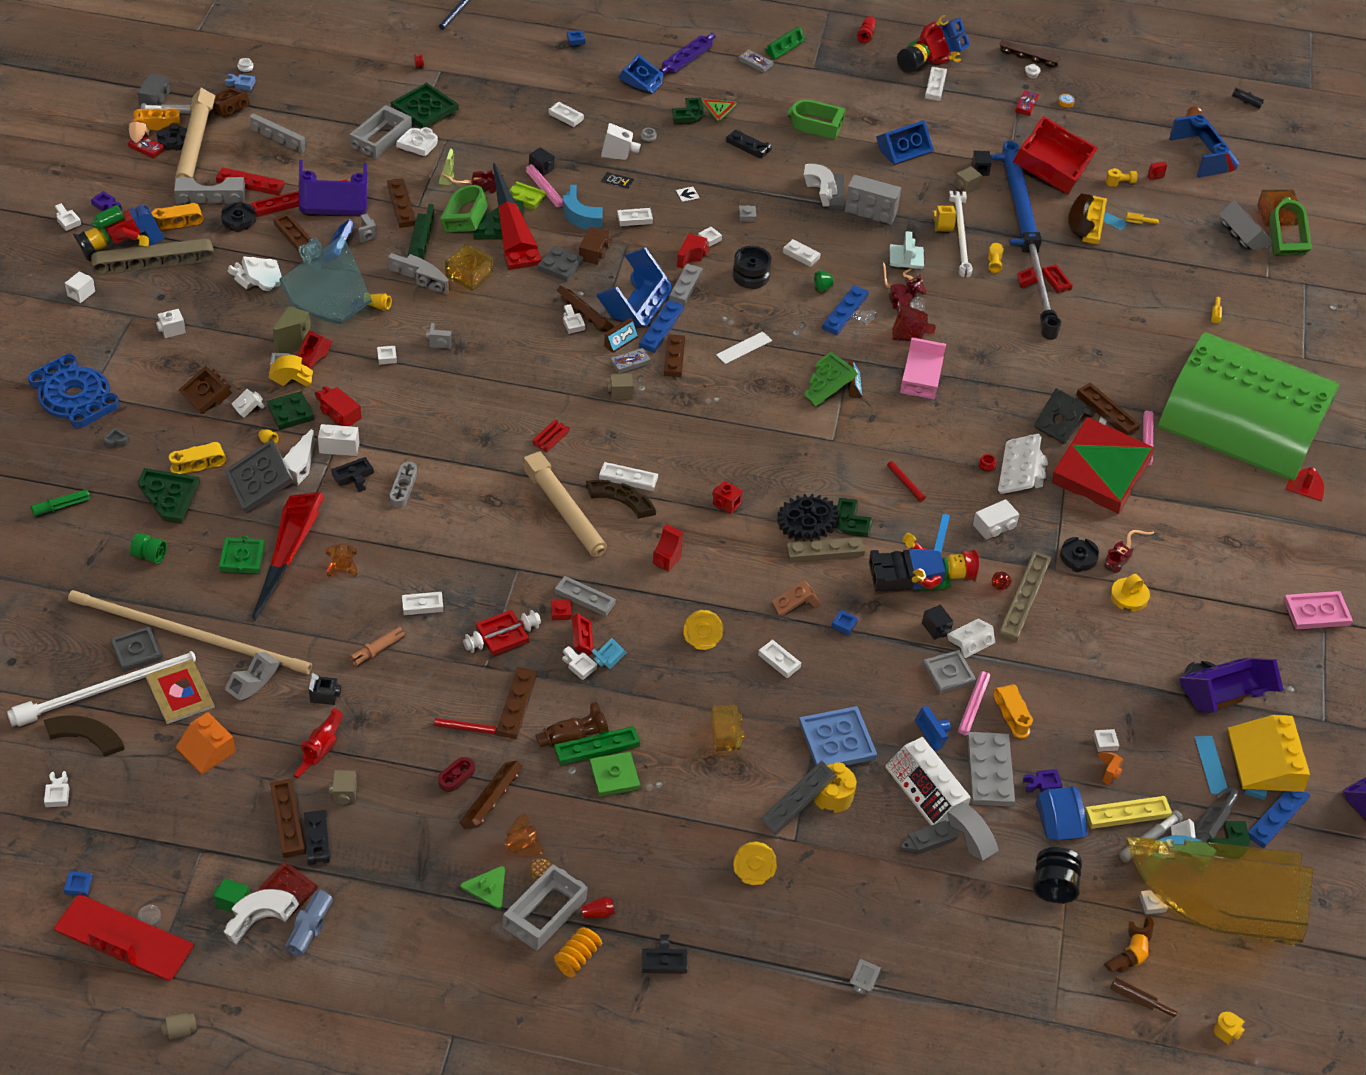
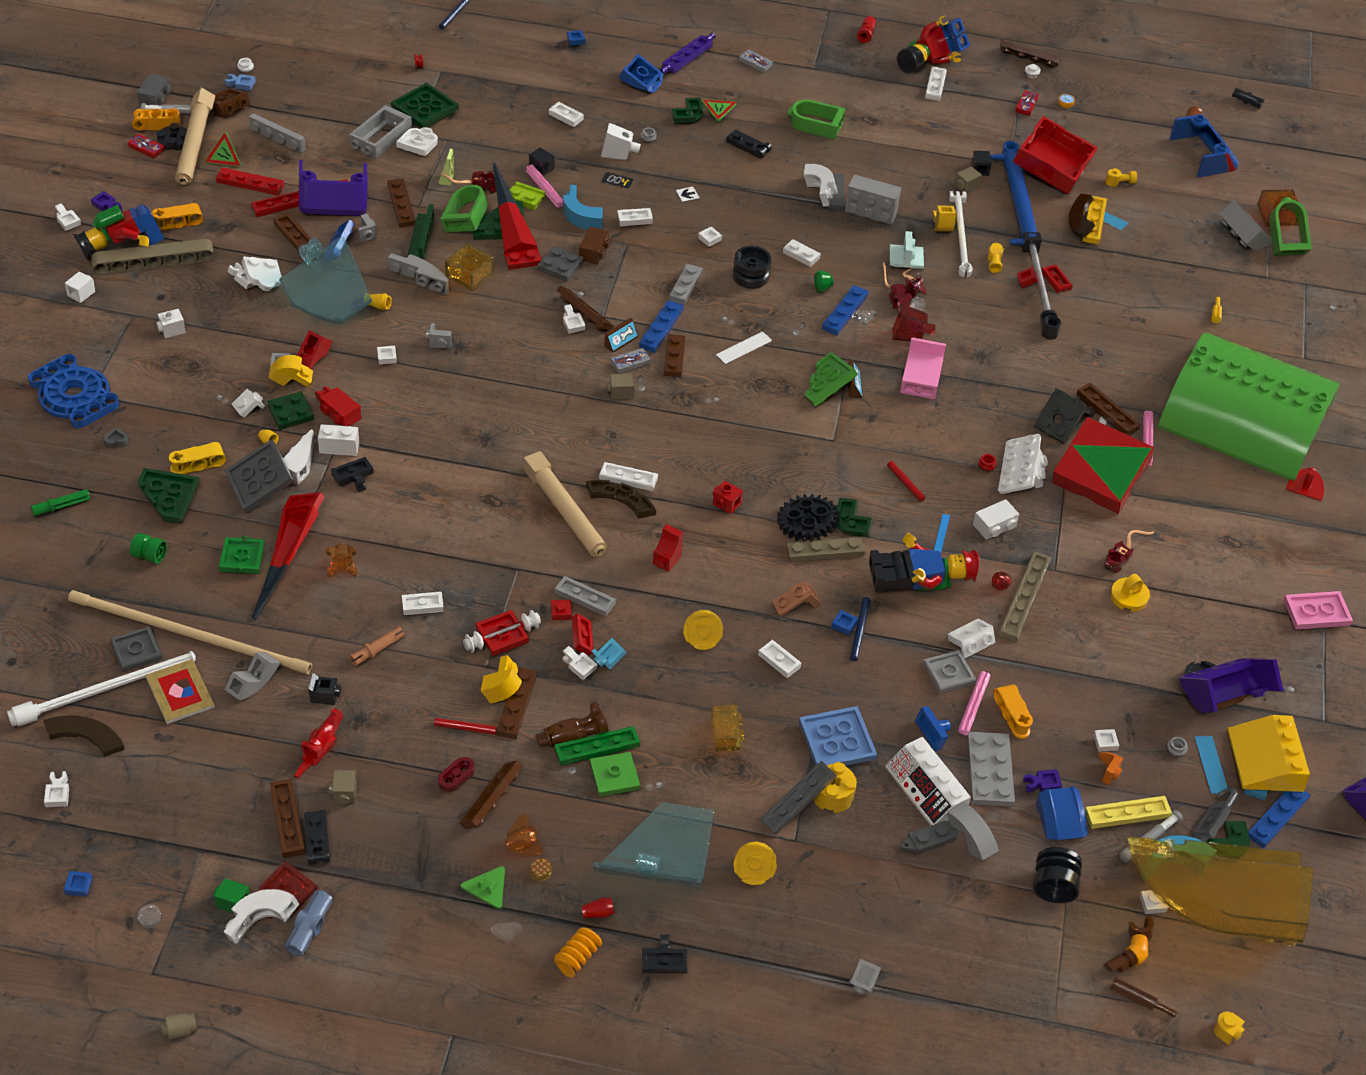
(124, 937): red bracket -> none
(138, 130): light nougat plate -> none
(205, 389): reddish brown plate -> none
(206, 743): orange slope -> none
(223, 153): none -> piece
(229, 191): light grey arch -> none
(245, 217): black plate -> none
(291, 330): olive slope -> none
(404, 491): light grey beam -> none
(503, 683): none -> yellow brick
(548, 433): red tile -> none
(552, 879): light grey piece -> none
(647, 298): blue windscreen -> none
(665, 847): none -> clear light blue panel
(692, 250): red arch -> none
(747, 213): light grey plate -> none
(785, 43): green plate -> none
(860, 629): none -> dark blue bar
(905, 142): blue slope -> none
(937, 622): black brick -> none
(1079, 562): black plate -> none
(1138, 218): yellow axle -> none
(1157, 170): red plate -> none
(1177, 746): none -> light grey plate
(1184, 828): white plate -> none

